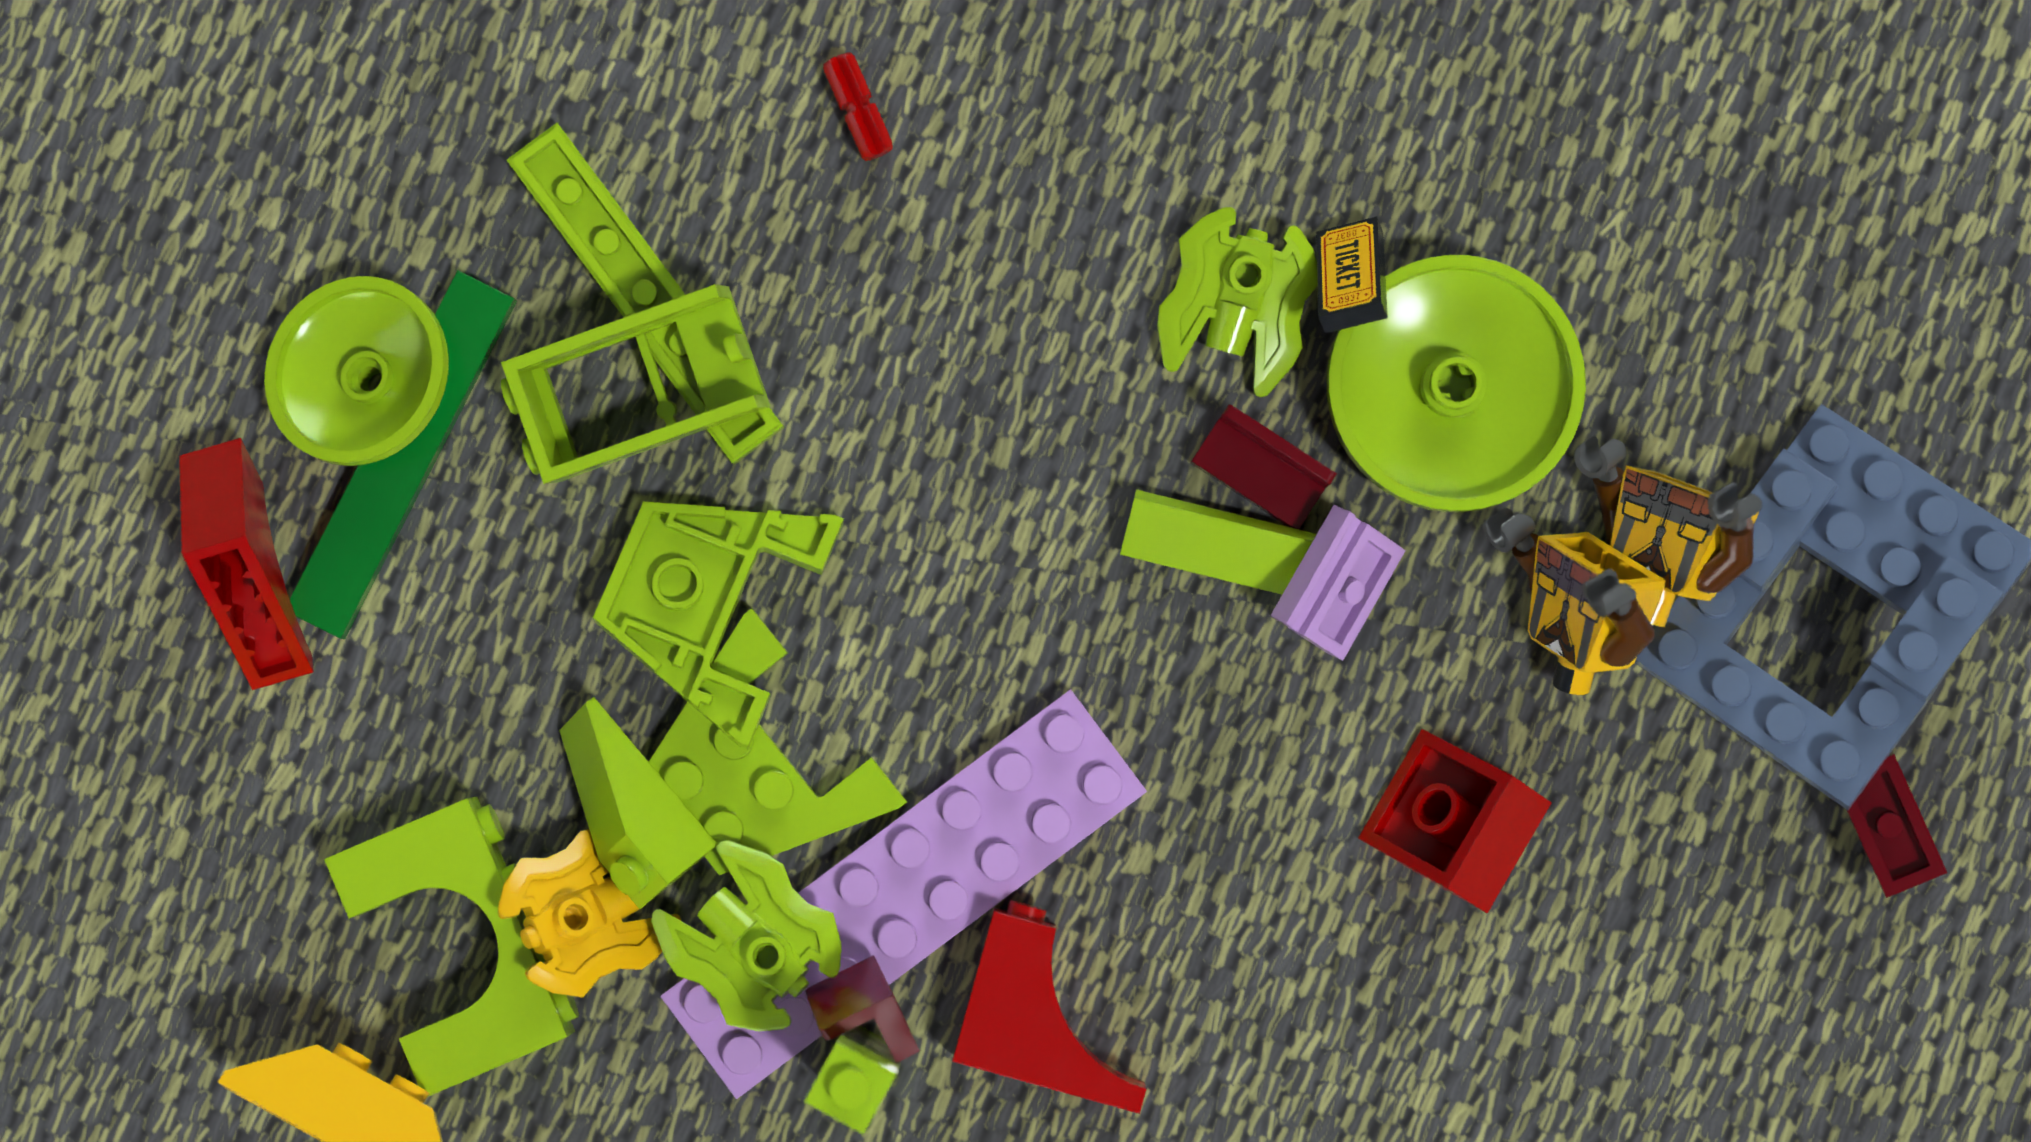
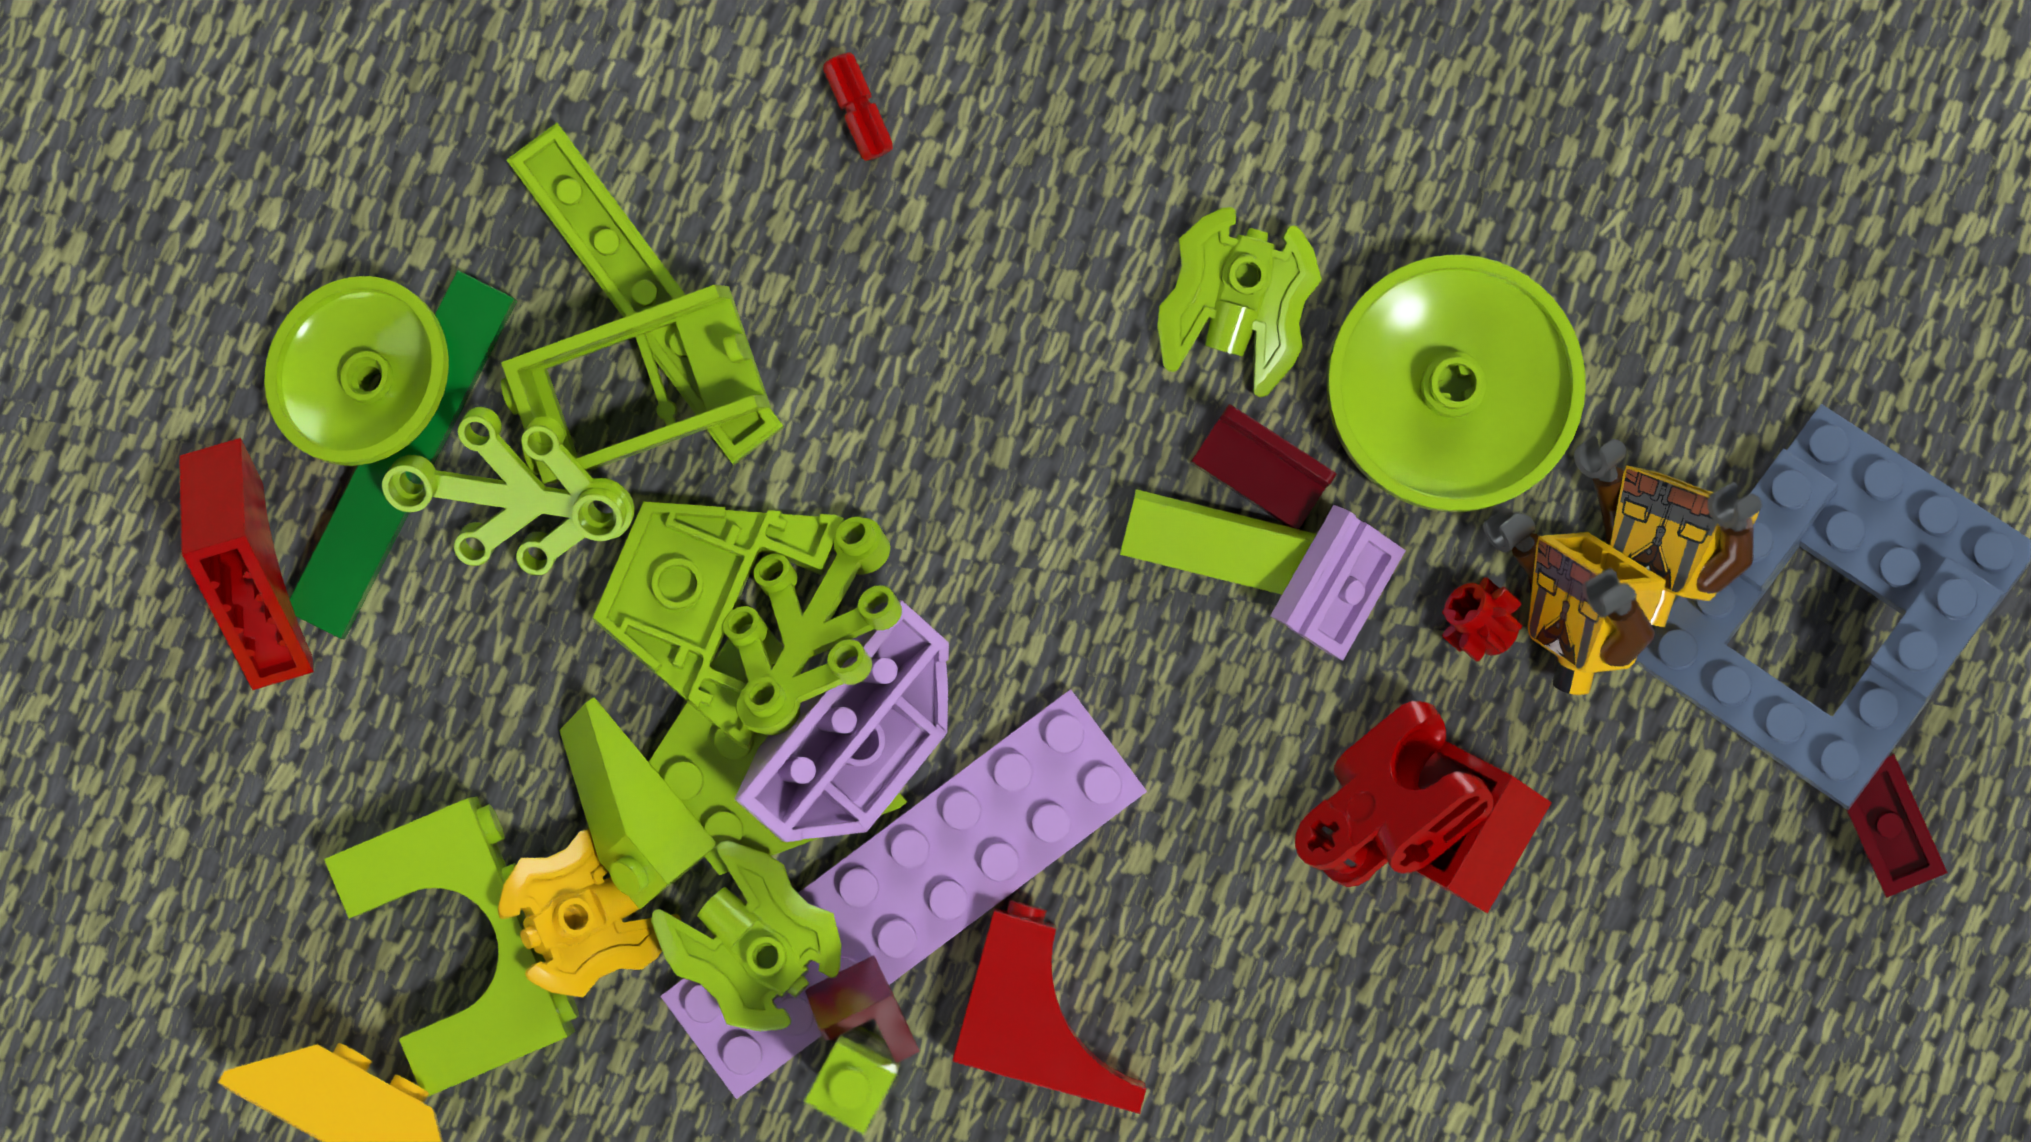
(518, 493): none -> lime plant
(810, 632): none -> lime plant
(856, 740): none -> lavender wedge
(1351, 275): tile -> none
(1380, 809): none -> red piece
(1481, 619): none -> red gear

